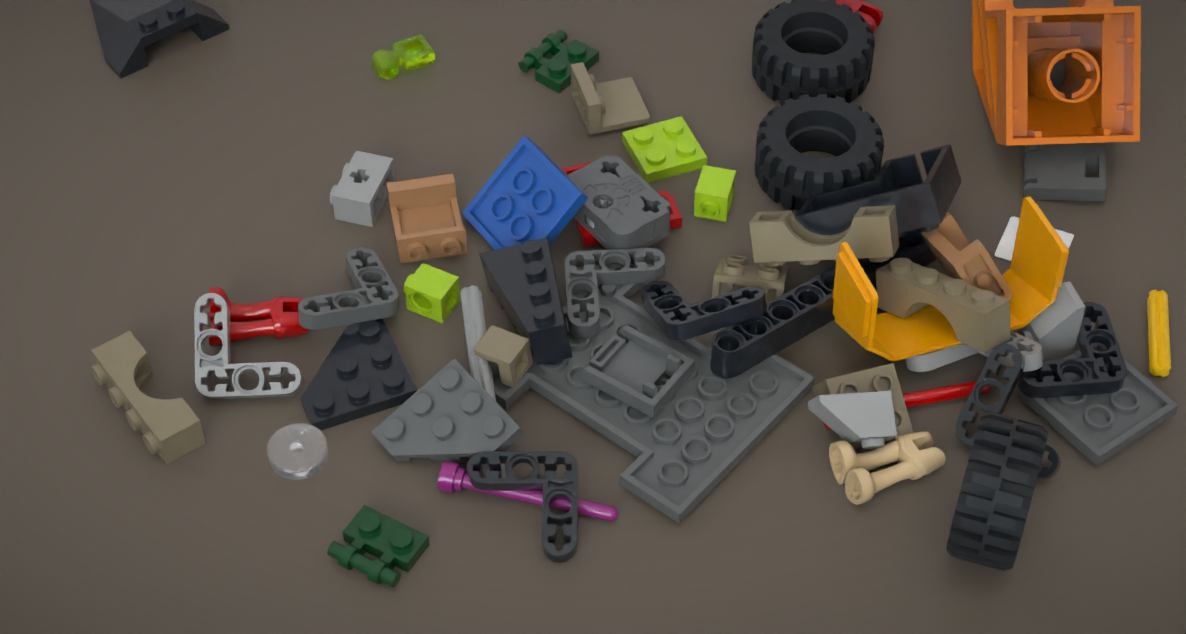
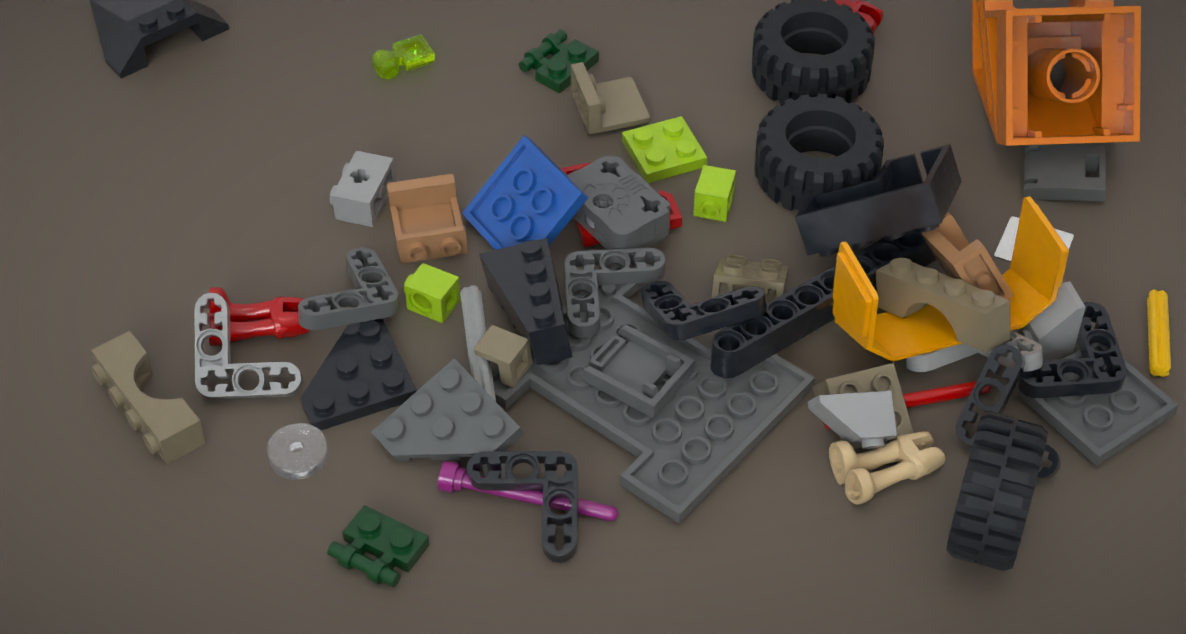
(781, 238): dark tan arch -> none

